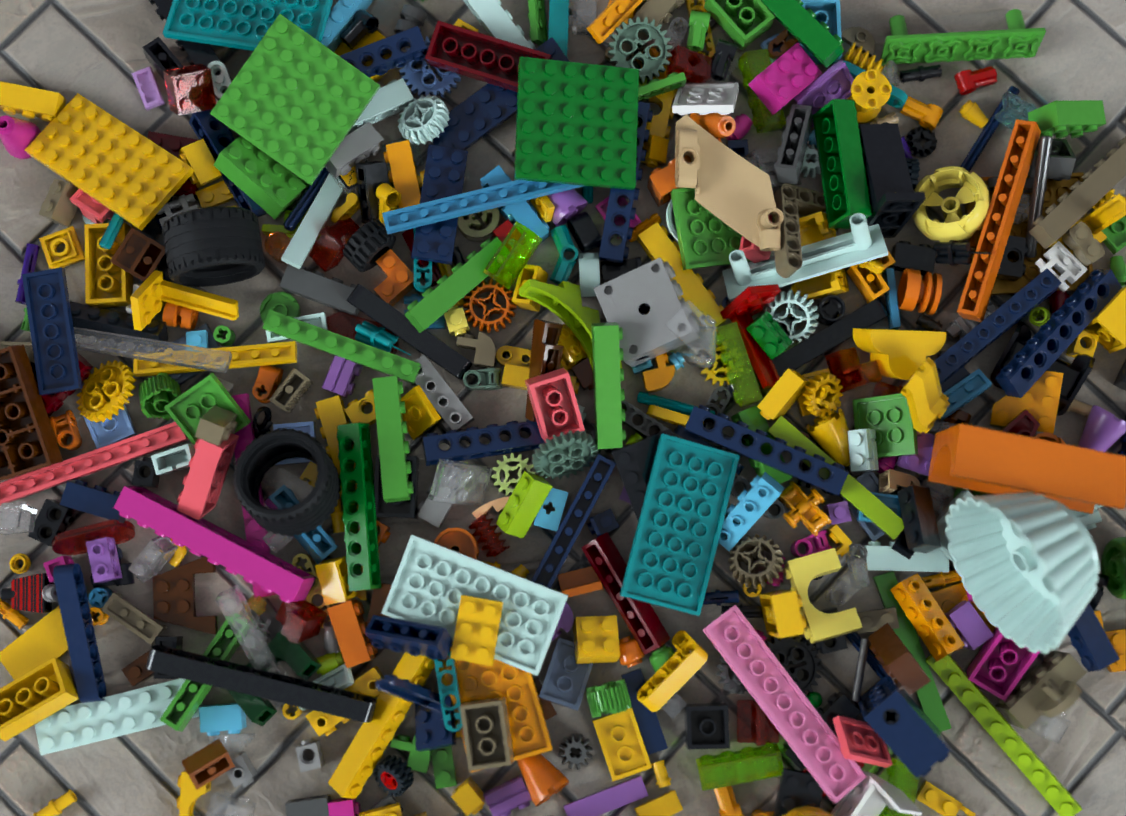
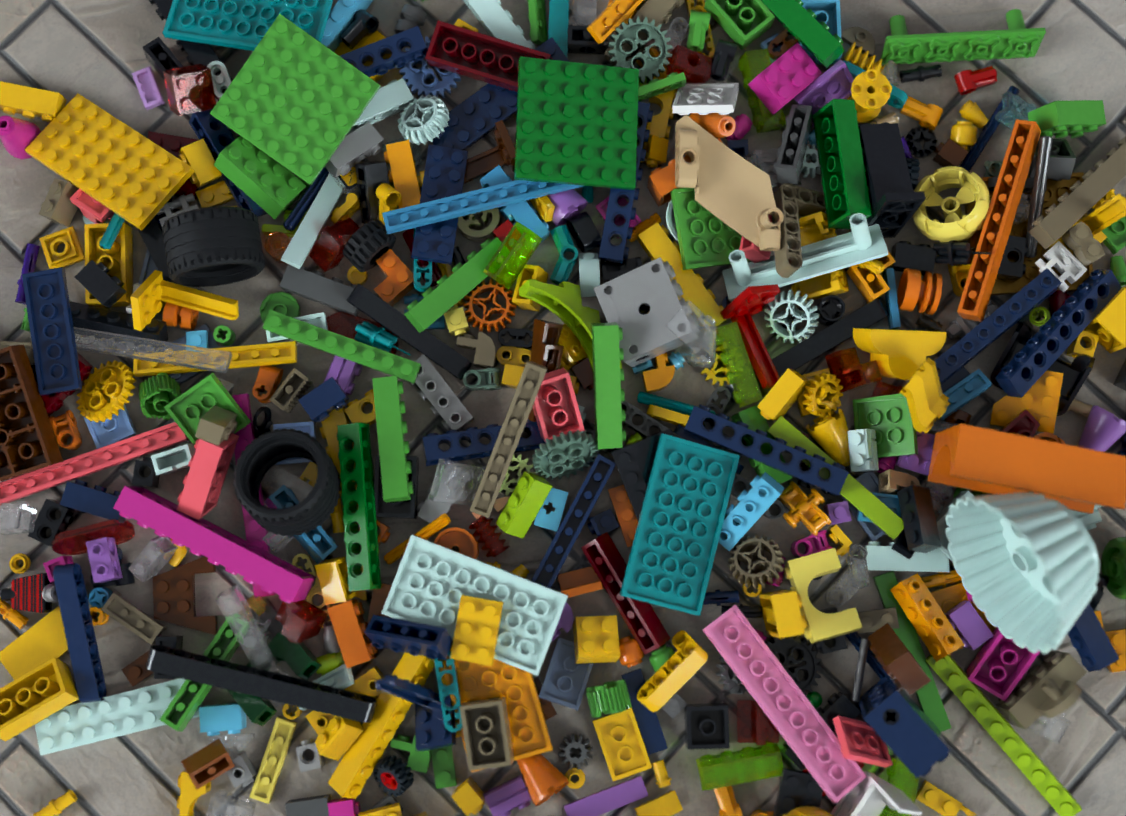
(101, 284): none -> black brick
(138, 255): reddish brown brick -> none
(273, 760): none -> light yellow tile
(324, 400): none -> dark blue brick
(338, 737): none -> yellow brick
(356, 277): none -> yellow tile
(419, 412): yellow plate -> none
(424, 533): none -> light orange axle
(500, 155): none -> reddish brown bracket
(508, 438): none -> dark tan plate
(515, 333): none -> black beam
(575, 785): none -> yellow plate
(582, 41): none -> black brick
(624, 512): none -> orange plate
(769, 335): green brick -> none
(949, 154): none -> reddish brown brick
(958, 274): none -> yellow piece
(964, 134): none -> yellow head
(992, 165): none -> sand green plate

